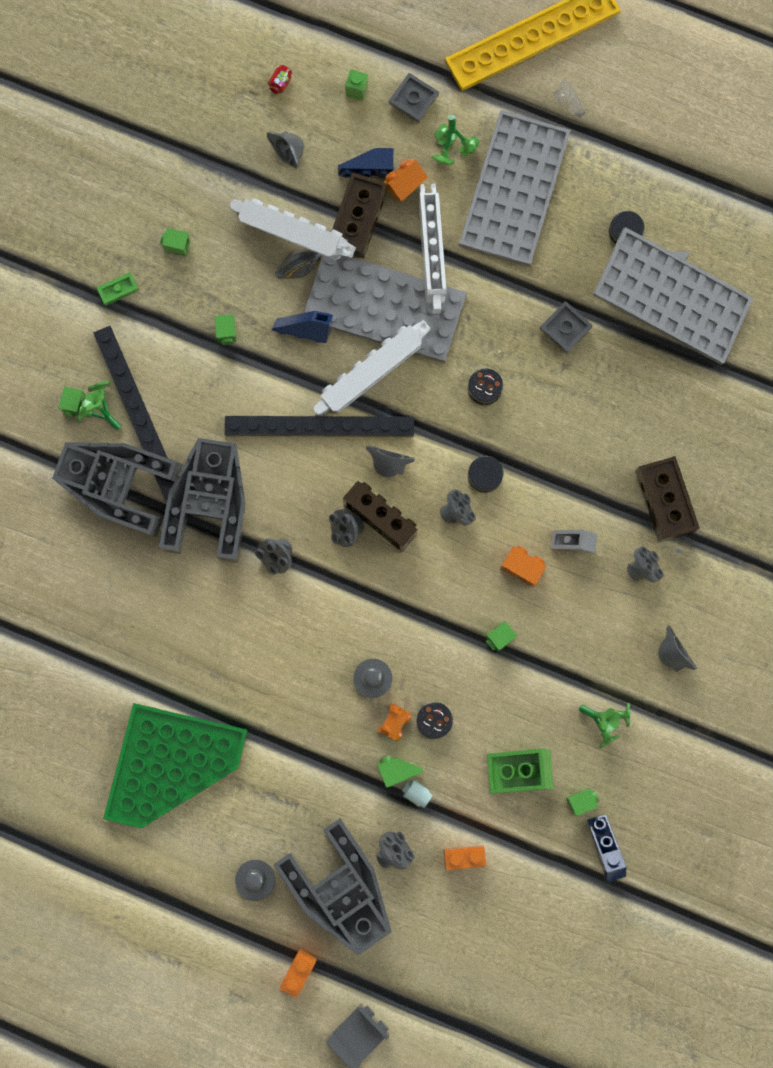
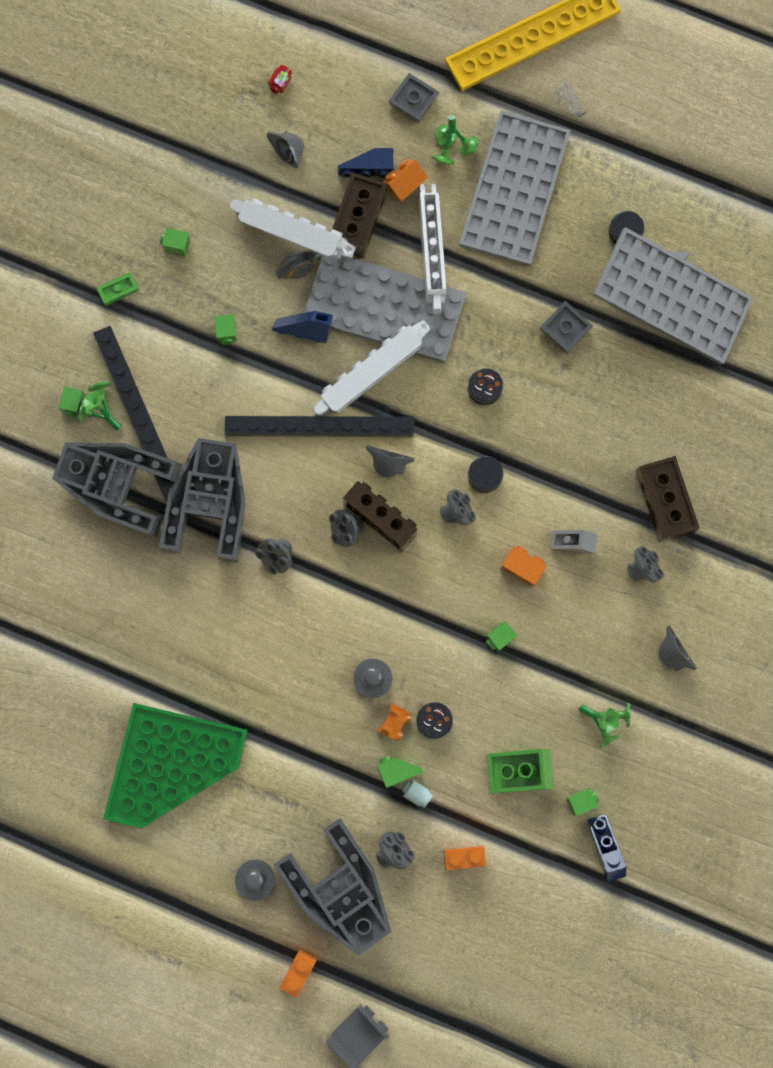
(356, 85): bright green brick -> none

